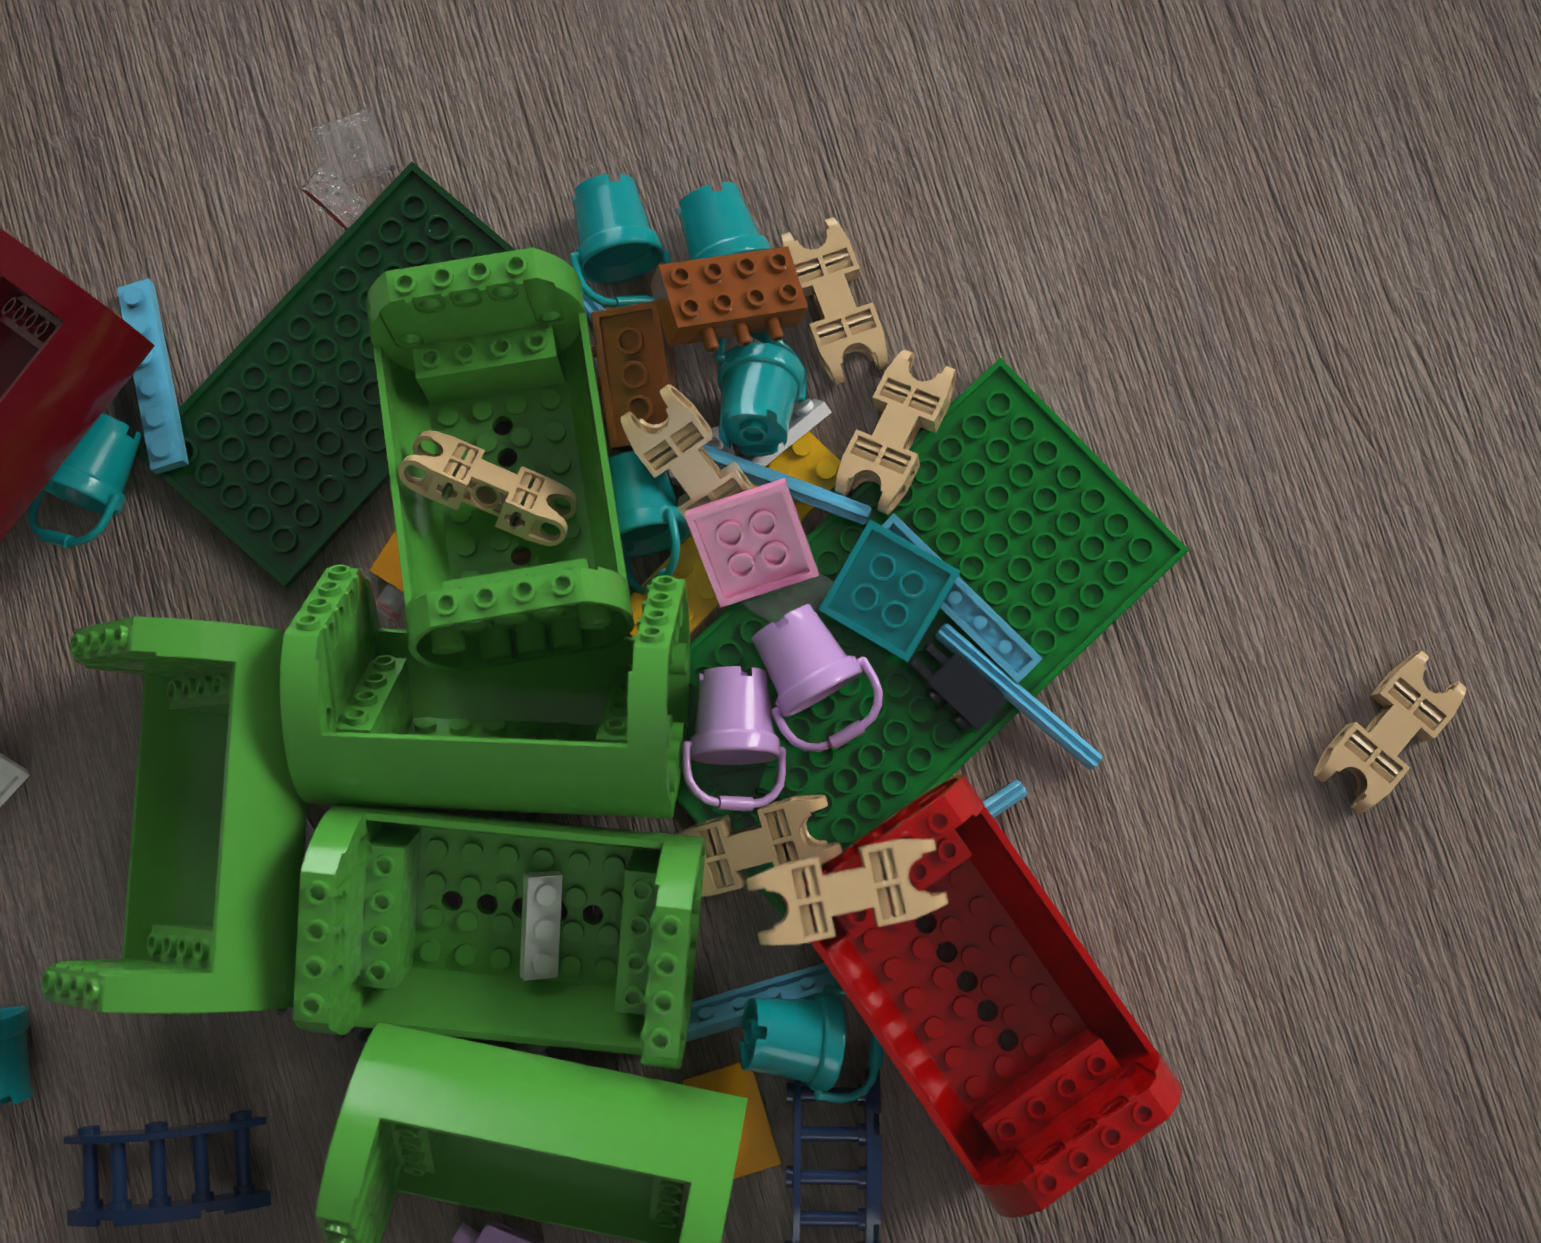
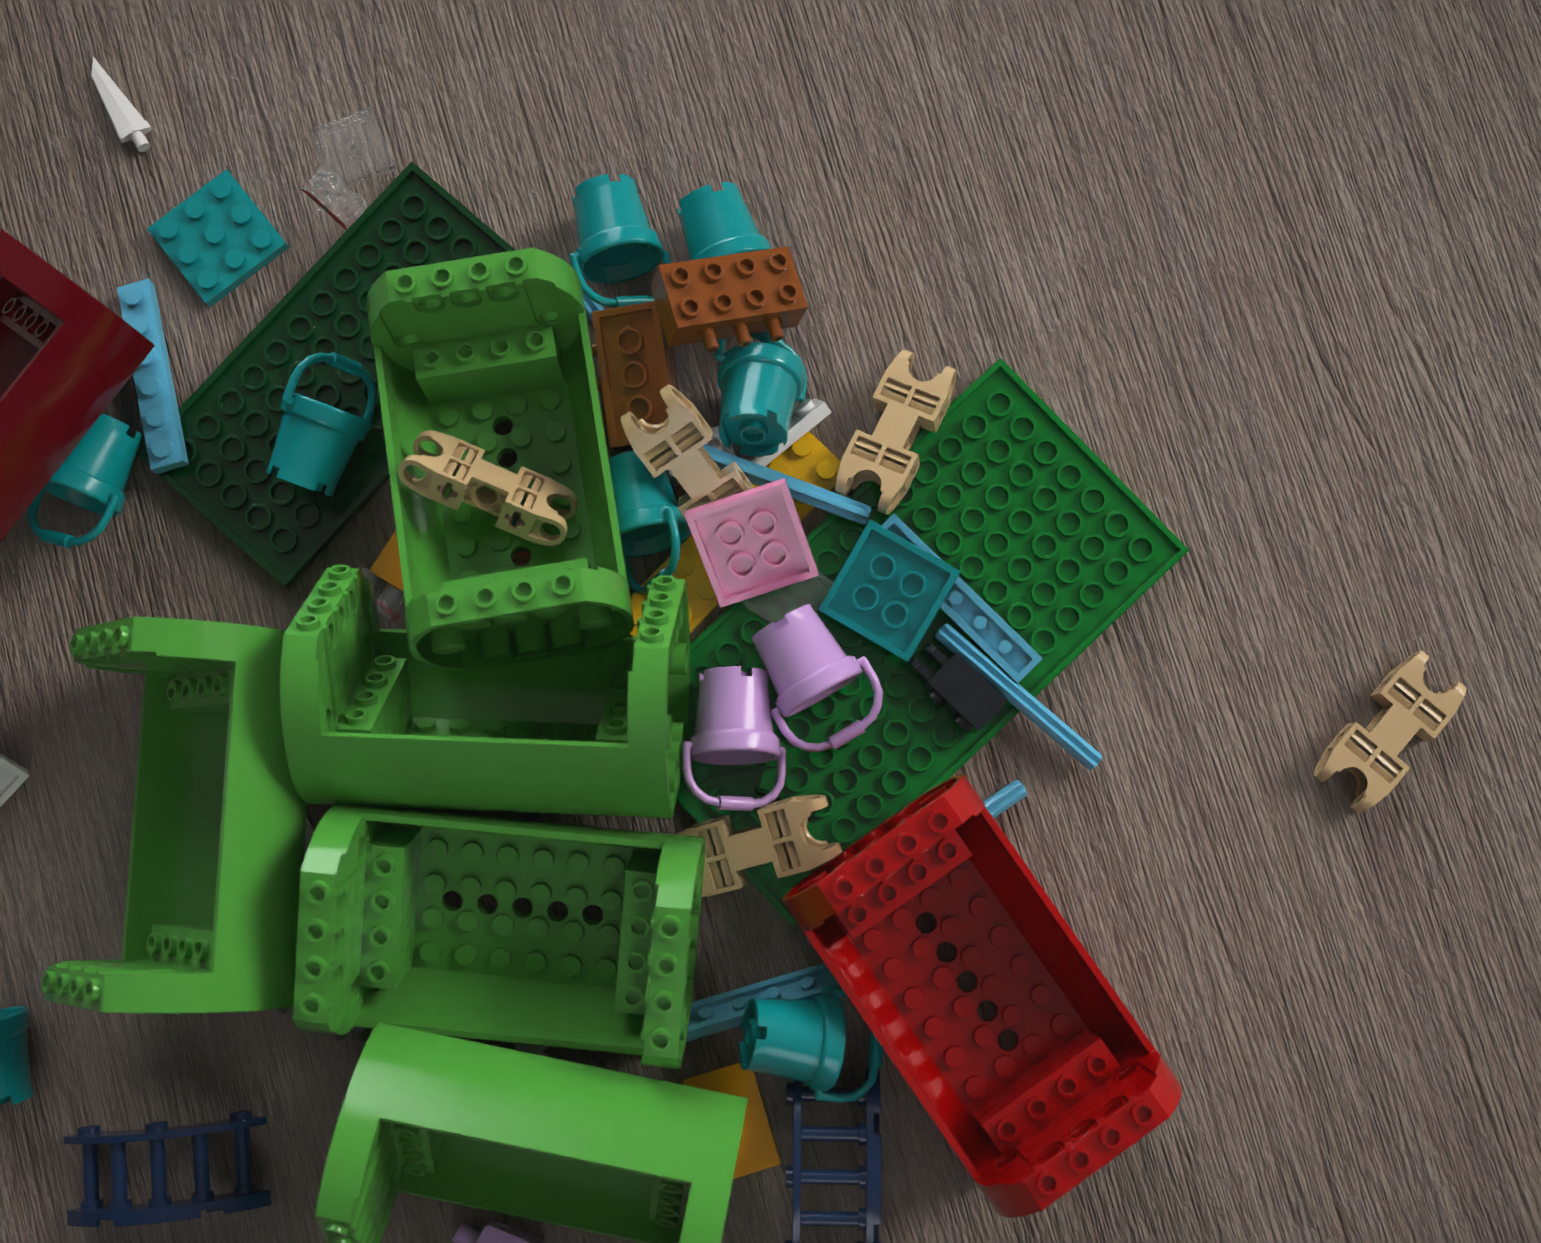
(125, 118): none -> white bar
(218, 238): none -> teal plate
(316, 437): none -> teal piece
(540, 925): white plate -> none
(842, 324): tan piece -> none
(847, 891): tan piece -> none

